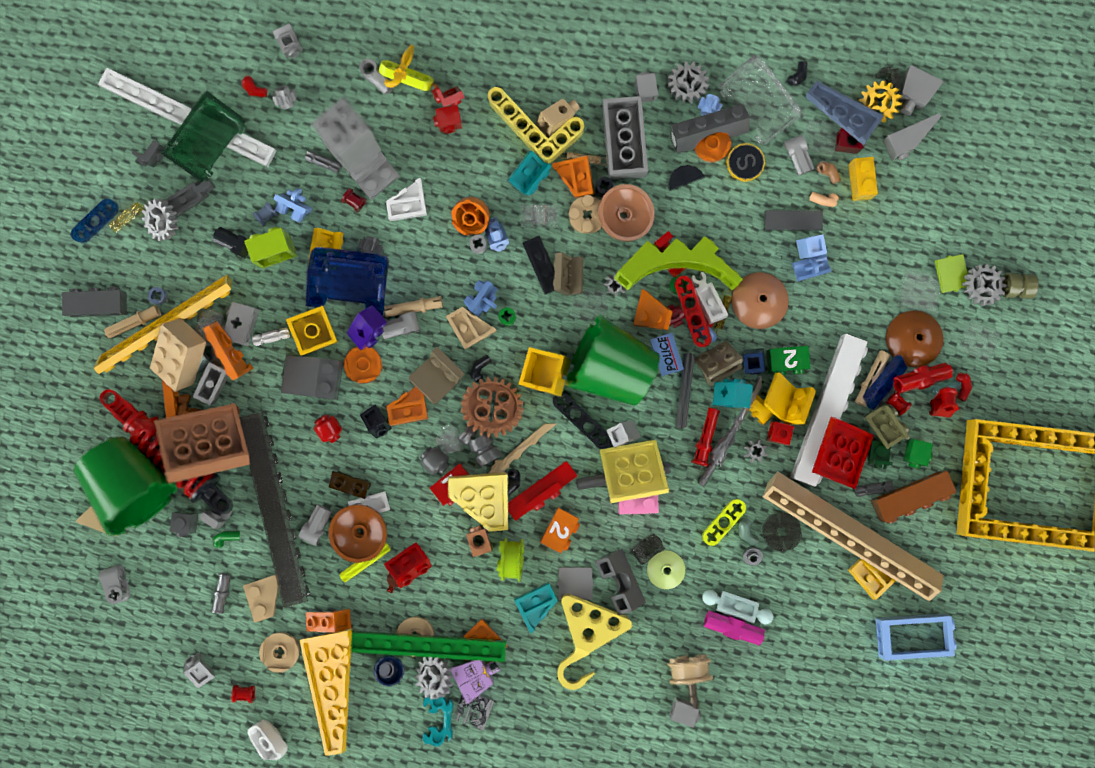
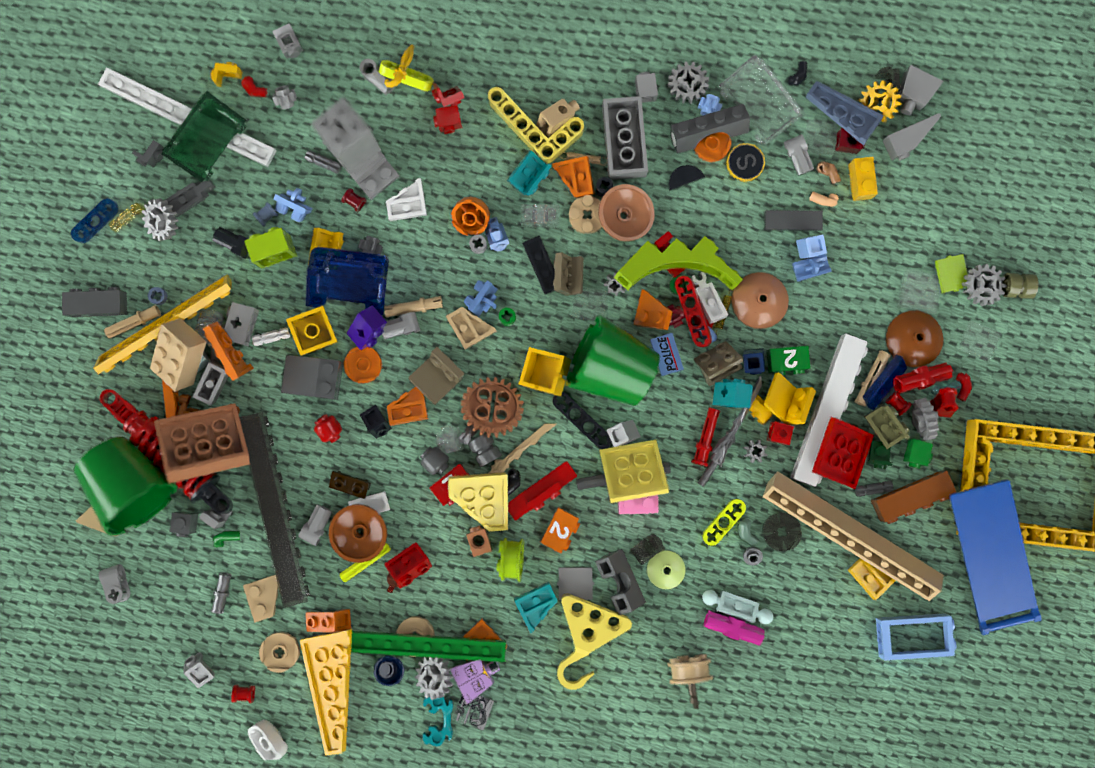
(225, 70): none -> yellow bracket
(477, 367): black arm -> none
(684, 712): light grey brick -> none
(685, 389): dark grey axle -> none
(925, 419): none -> light grey gear
(994, 555): none -> blue flag

